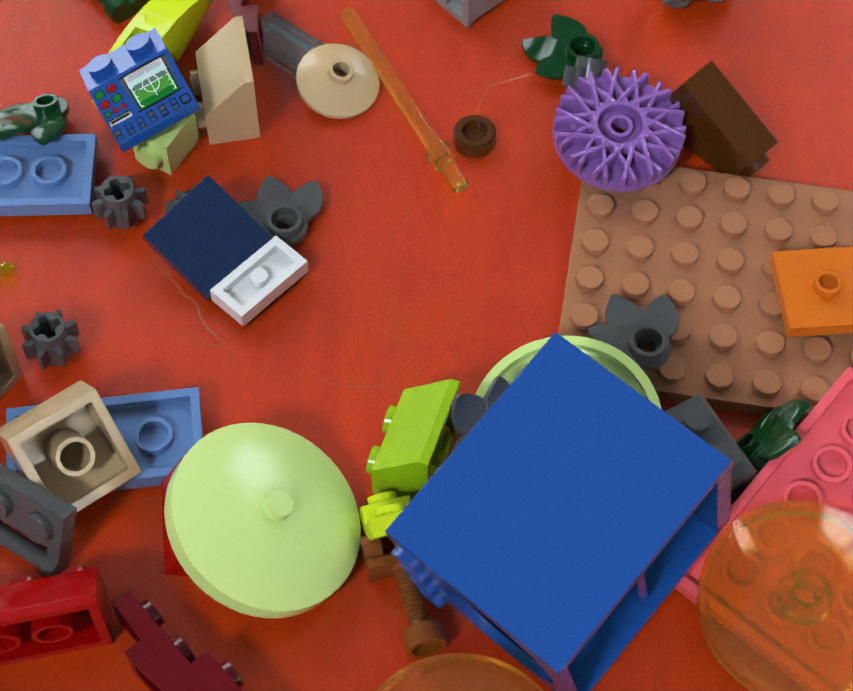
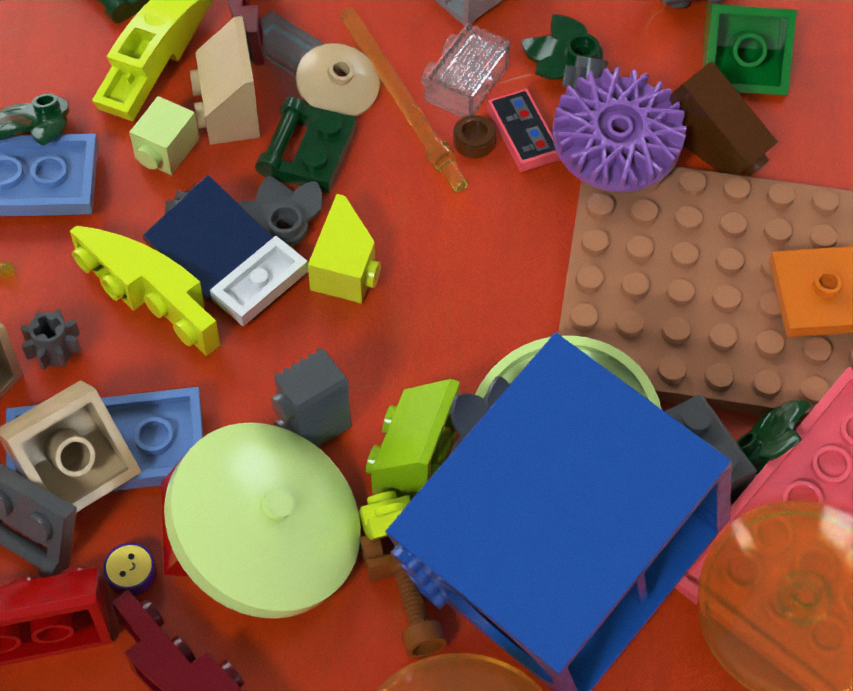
(120, 202): dark grey gear -> none
(130, 568): none -> light yellow tile
(138, 89): blue slope -> none
(149, 277): none -> neon yellow slope
(312, 399): none -> dark grey brick
(320, 150): none -> dark green plate
(343, 255): none -> neon yellow slope
(466, 70): none -> clear brick
(523, 130): none -> tile
(631, 328): dark grey plate -> none
(751, 46): none -> green slope

